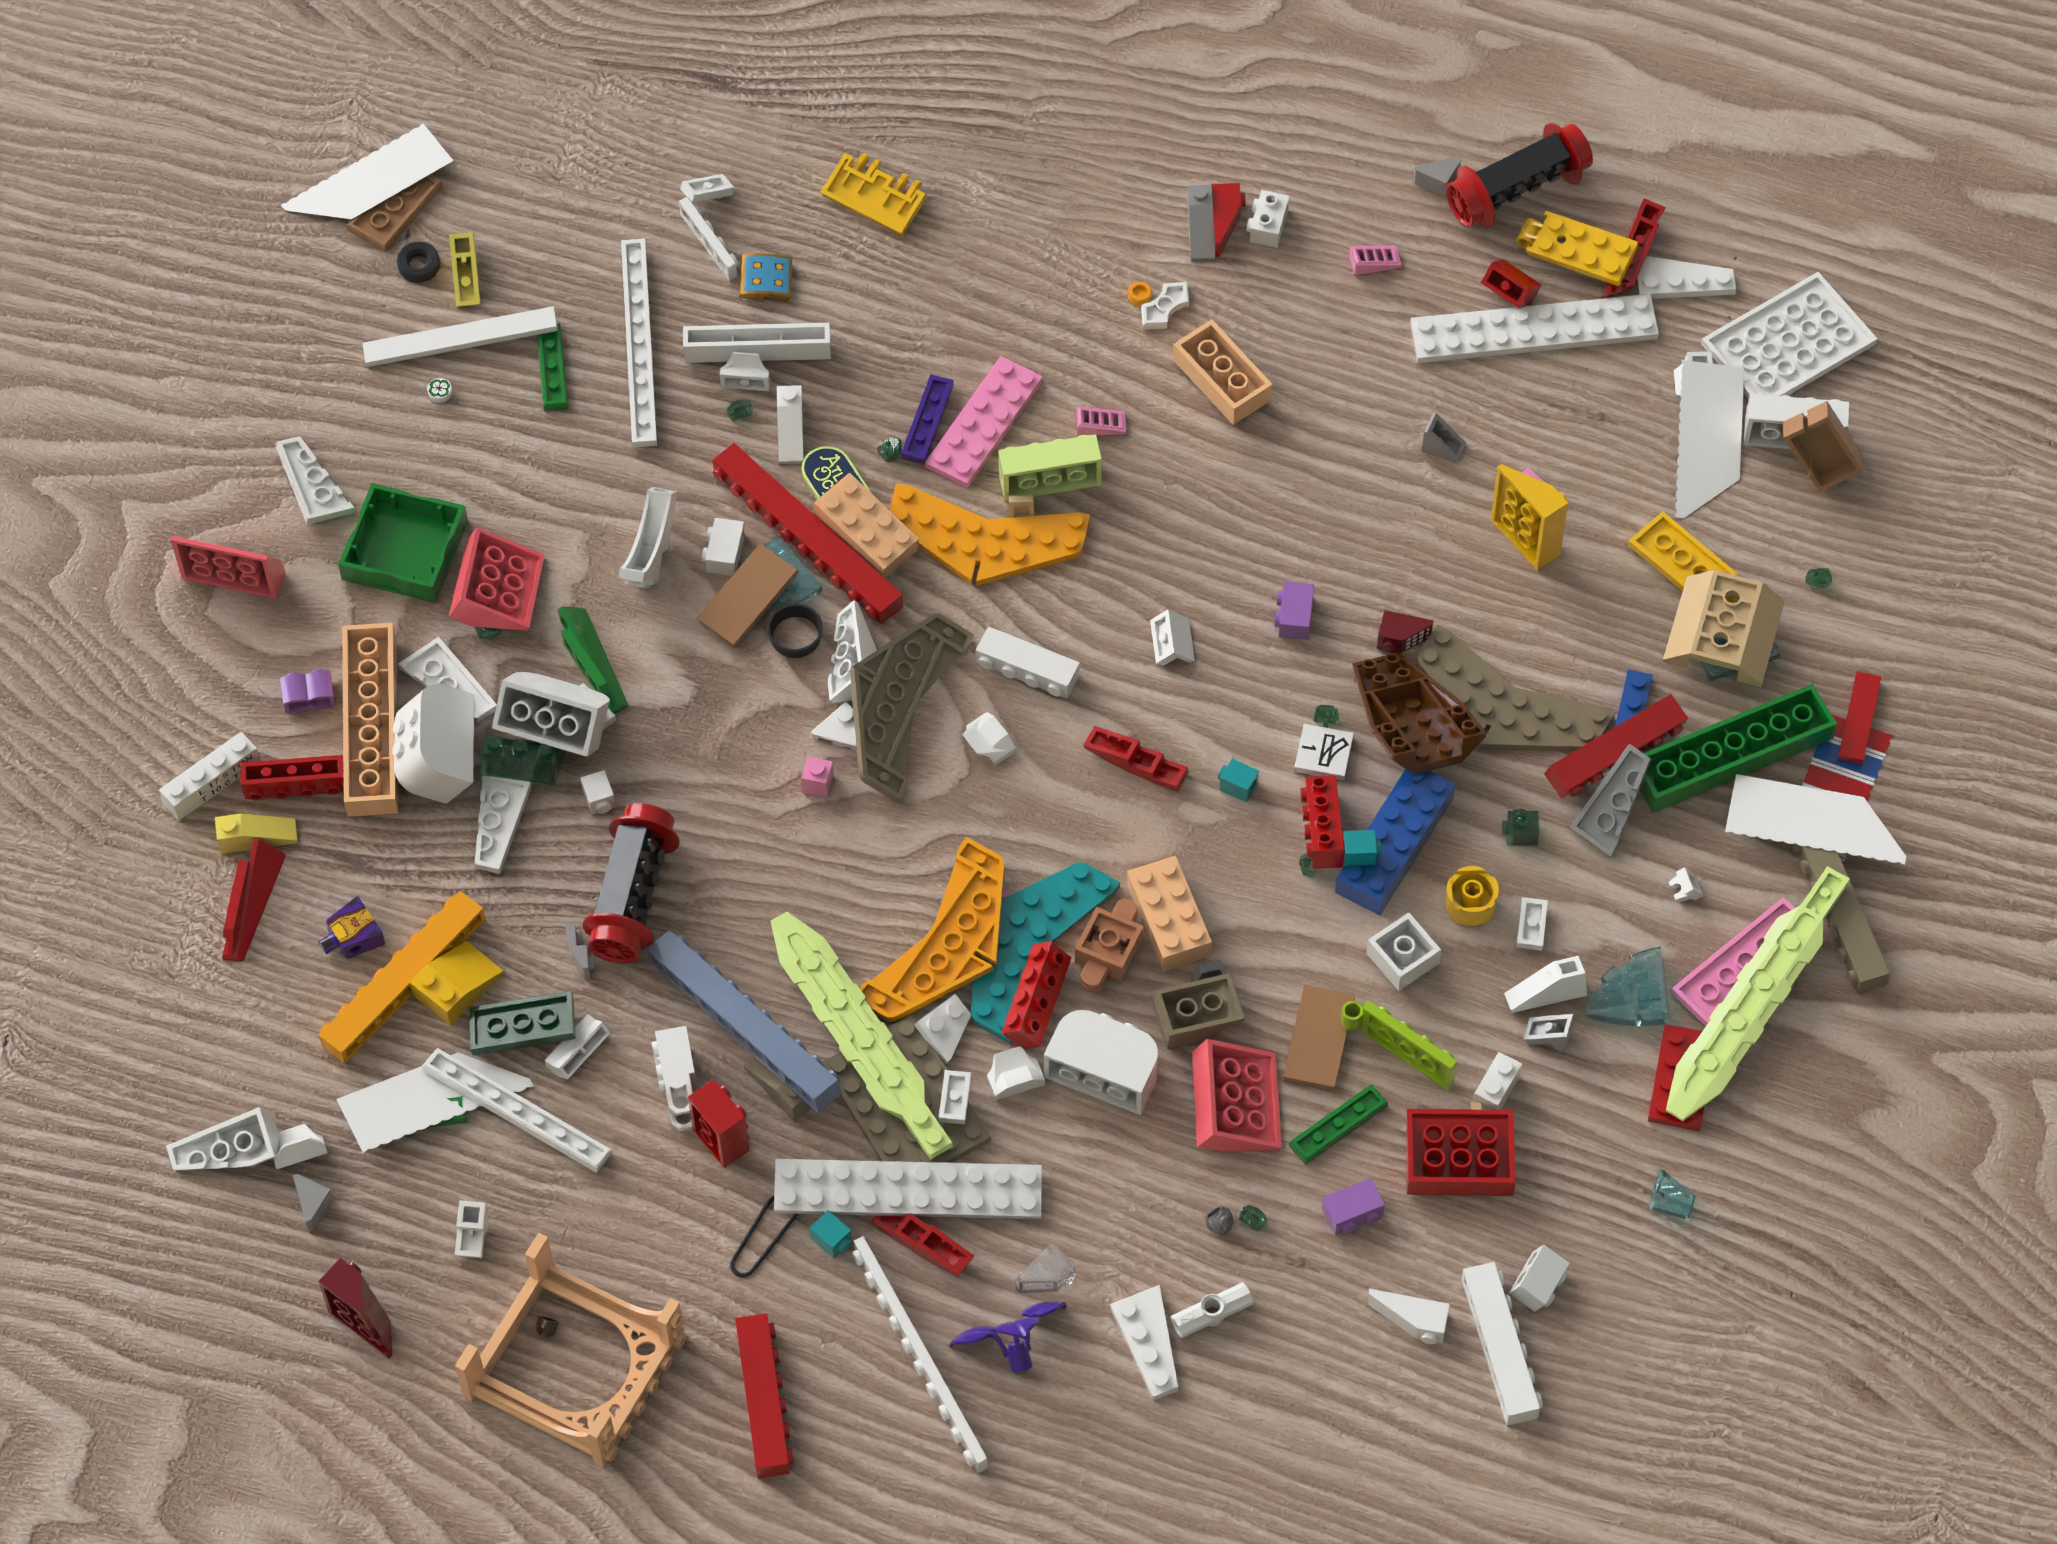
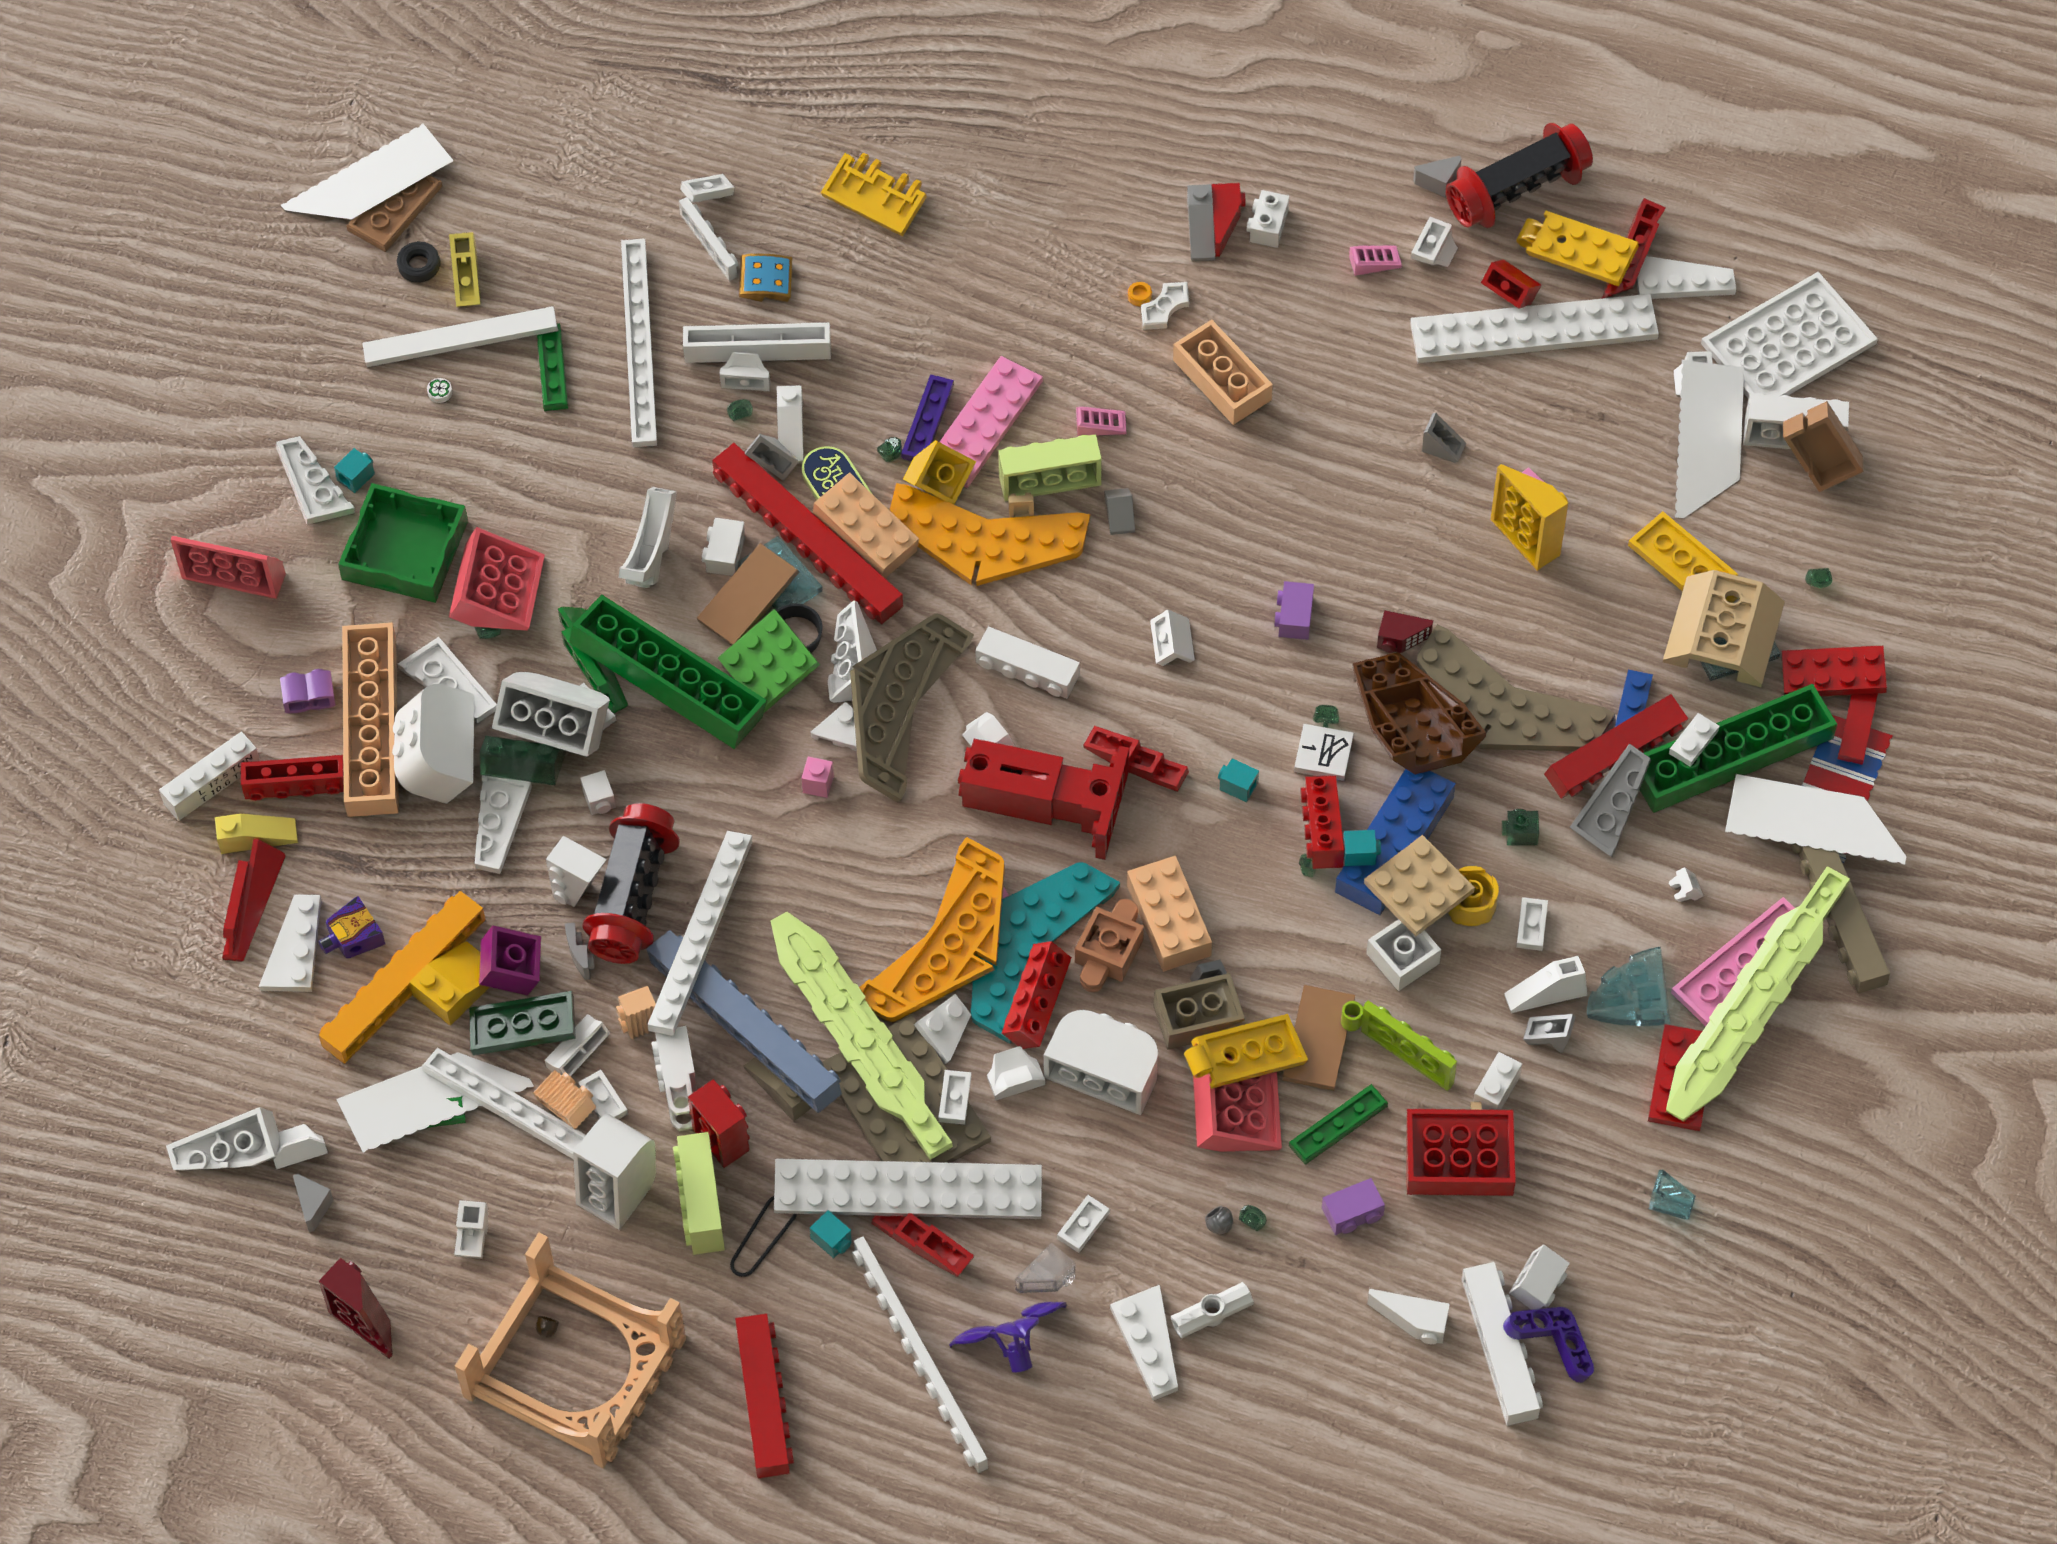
(294, 952): none -> white wing
(354, 470): none -> teal brick
(510, 960): none -> magenta brick
(565, 1099): none -> light nougat brick
(572, 870): none -> white wedge
(604, 1096): none -> white plate
(613, 1170): none -> white brick
(635, 1011): none -> light nougat brick
(667, 671): none -> green brick
(698, 1193): none -> yellowish green brick
(700, 933): none -> white plate
(769, 659): none -> bright green plate
(772, 455): none -> light grey slope
(940, 471): none -> yellow slope
(1043, 789): none -> red brick
(1083, 1223): none -> white plate
(1119, 511): none -> light grey slope
(1254, 1049): none -> yellow hinge
(1419, 885): none -> tan plate
(1435, 244): none -> white slope
(1560, 1332): none -> dark purple beam
(1694, 739): none -> white plate
(1835, 670): none -> red plate

